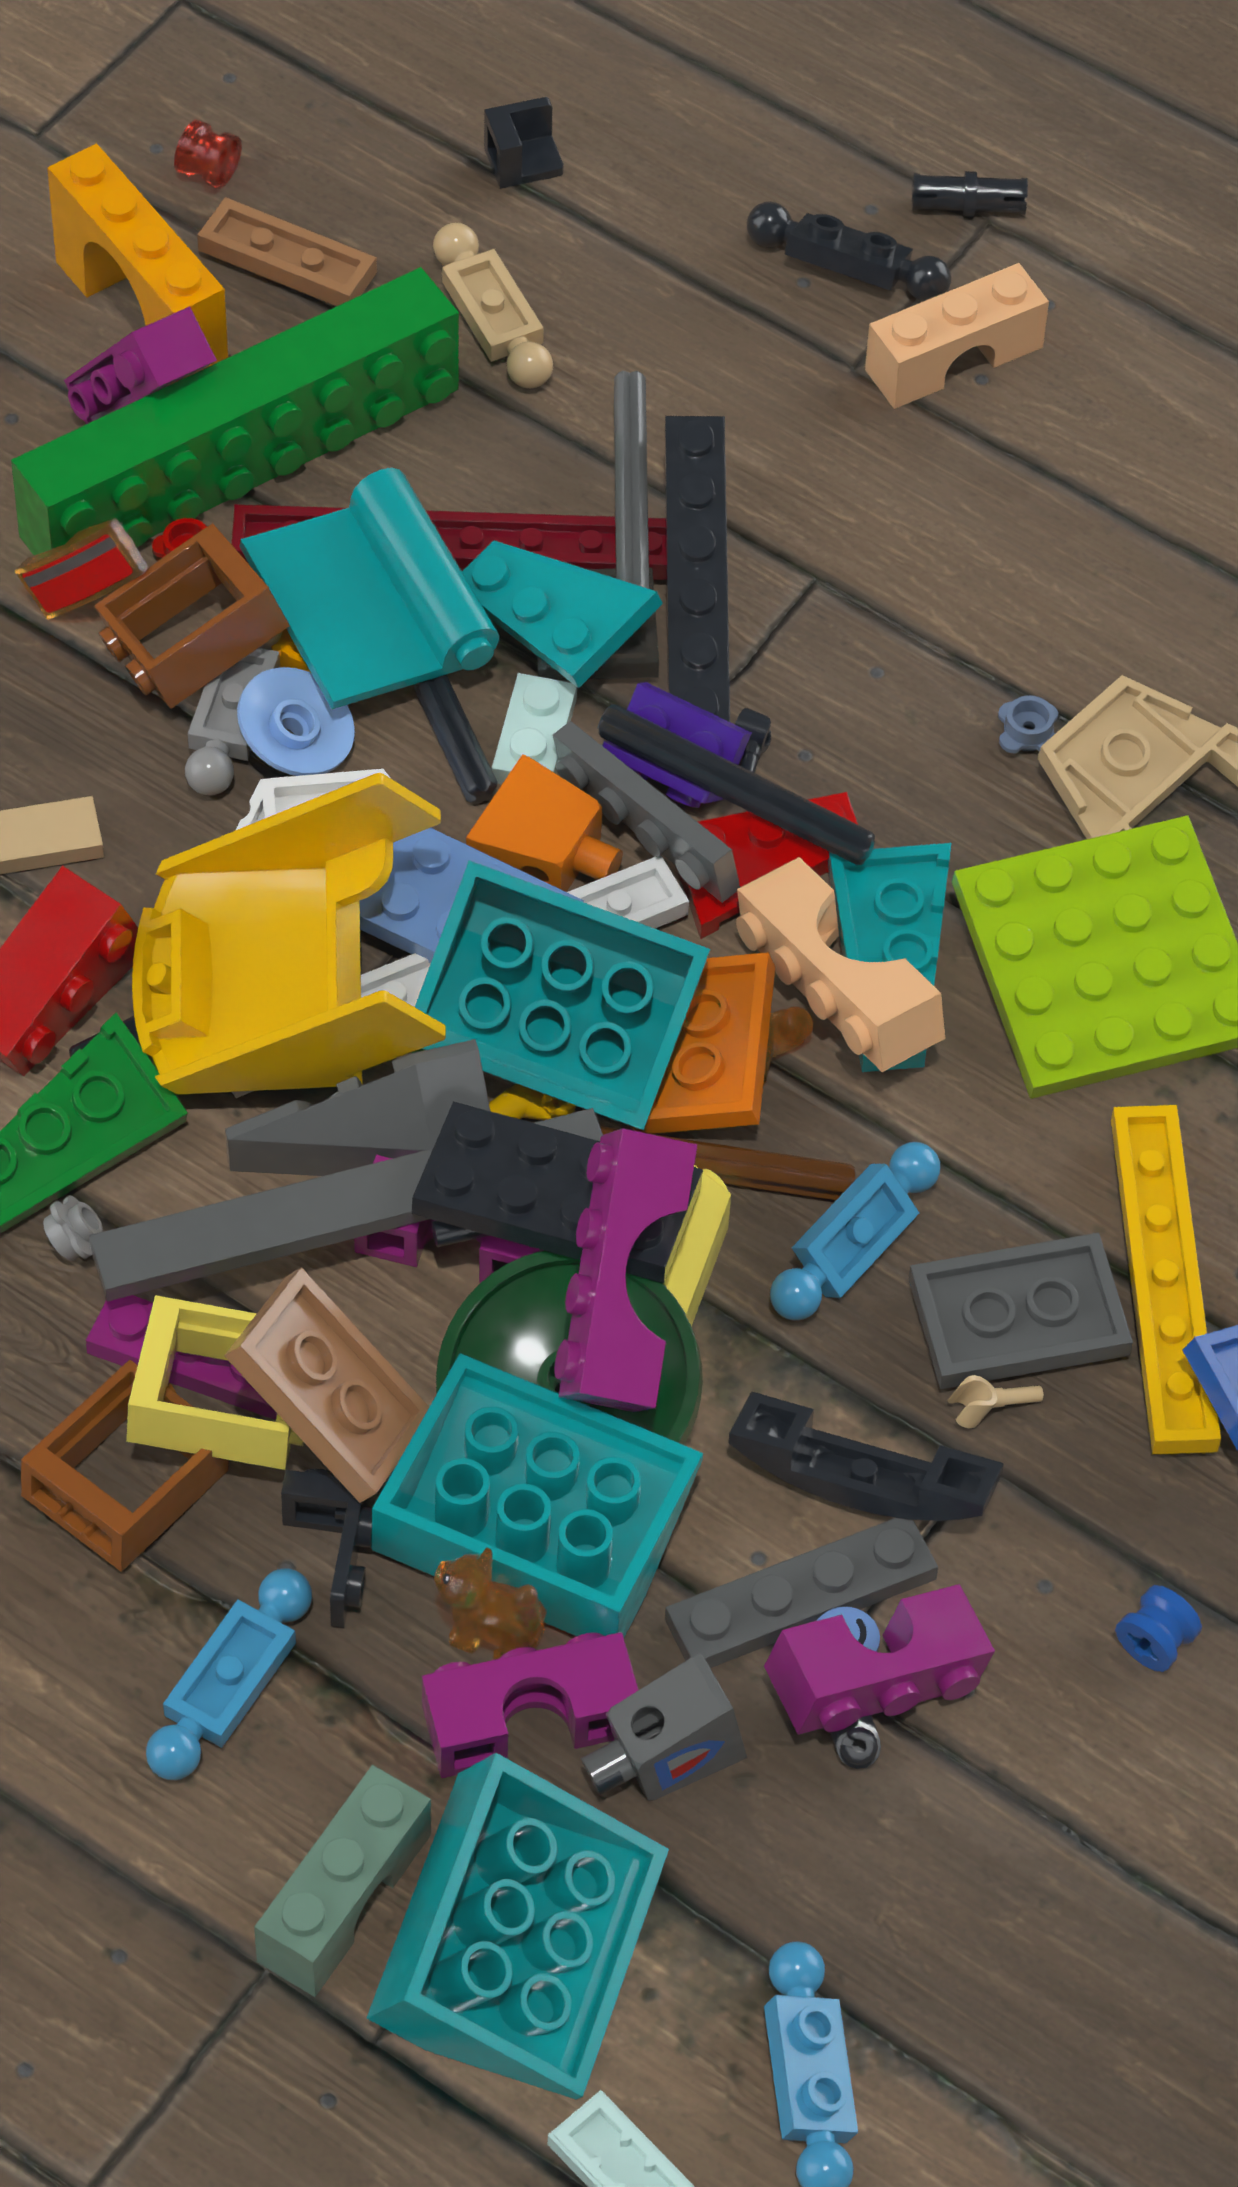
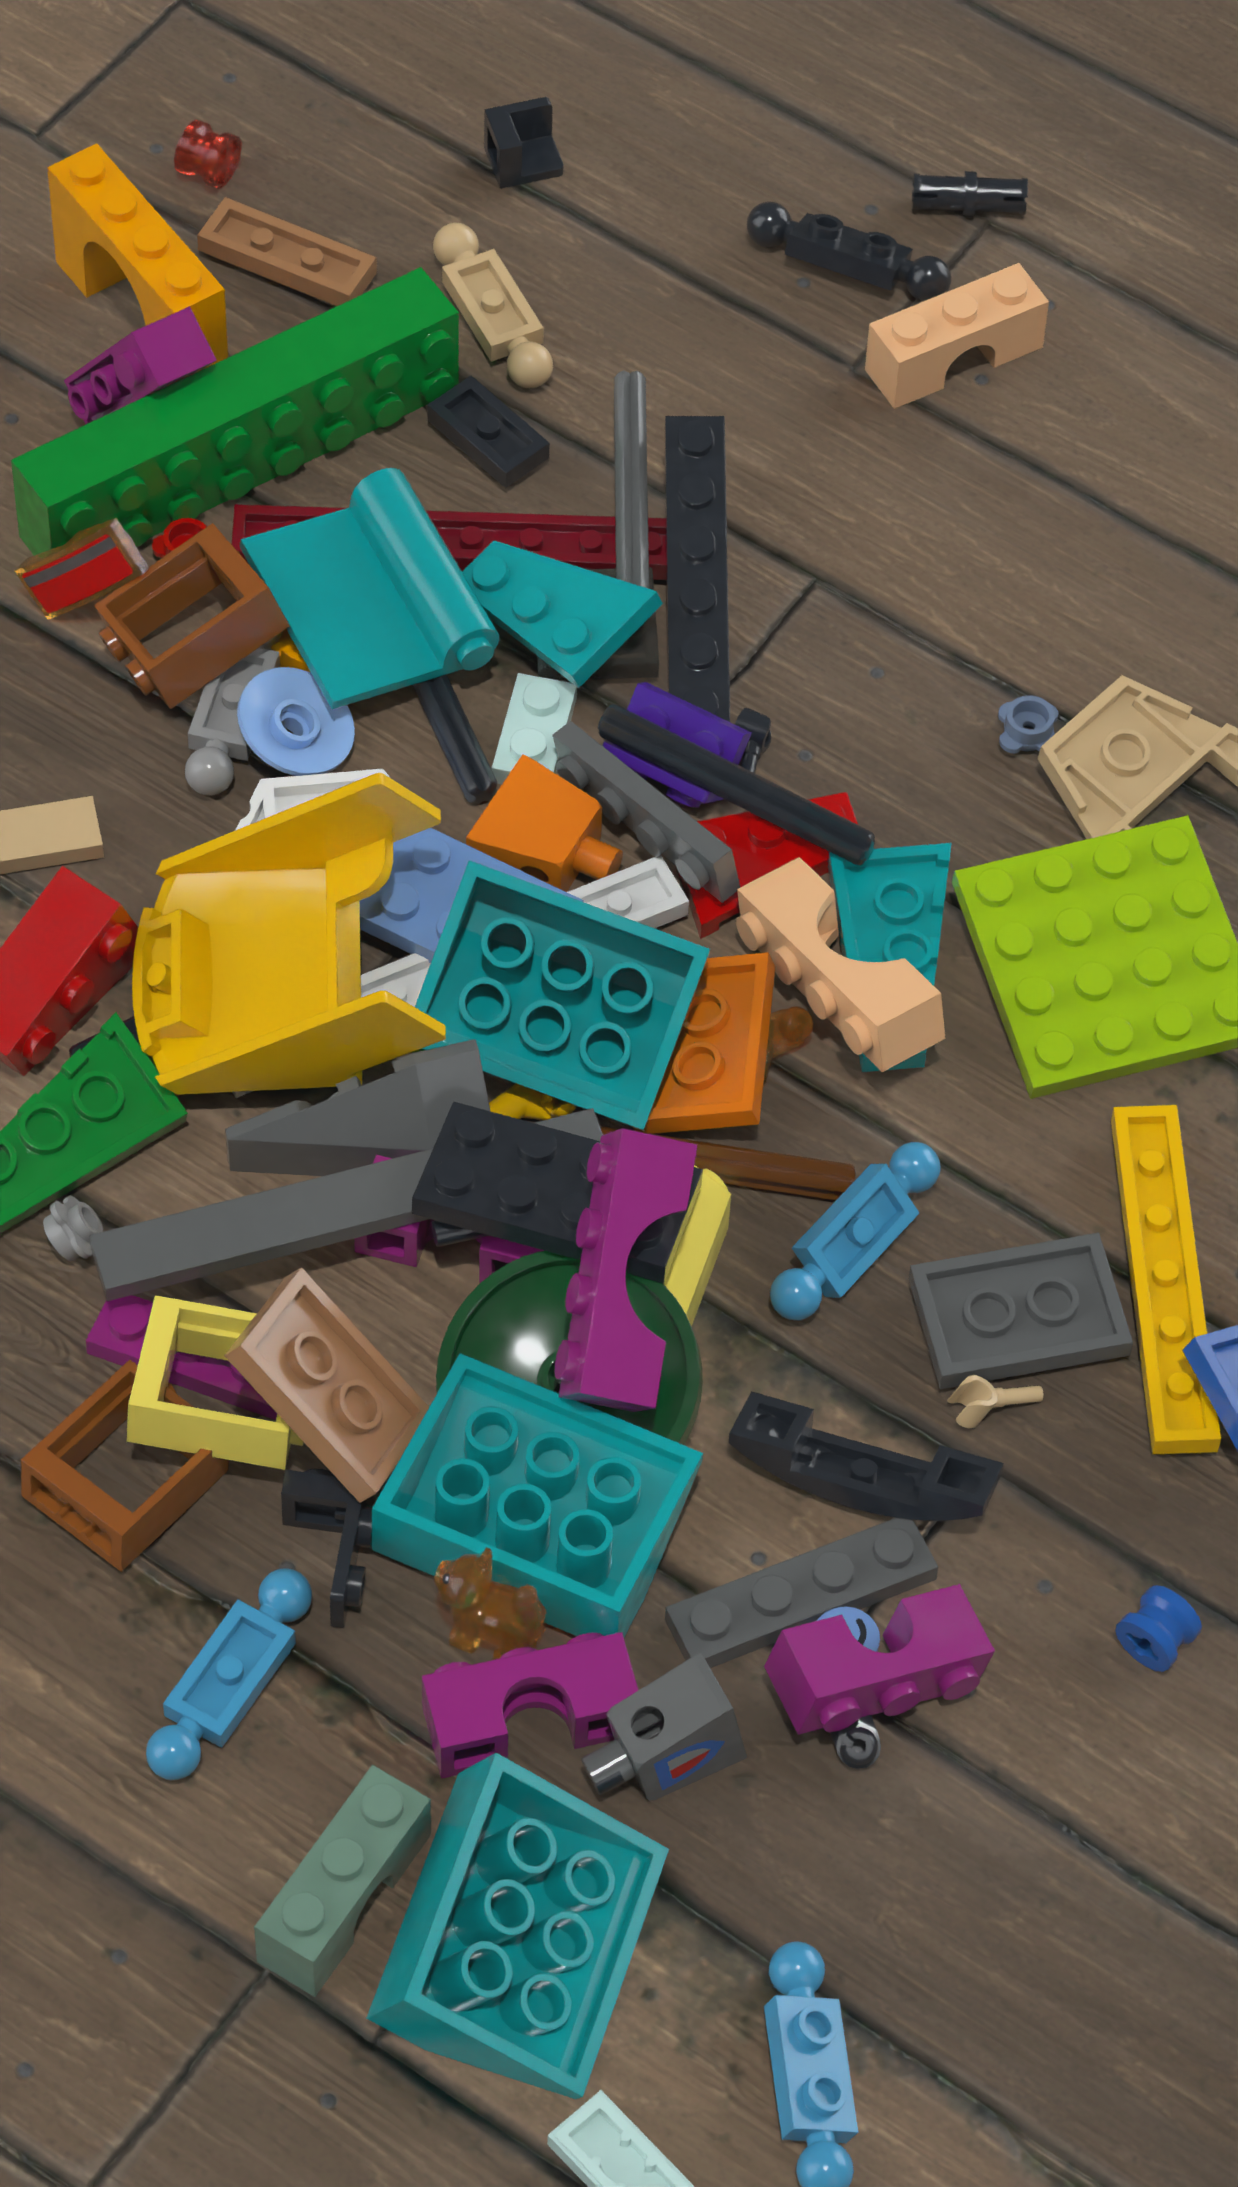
(488, 431): none -> black plate

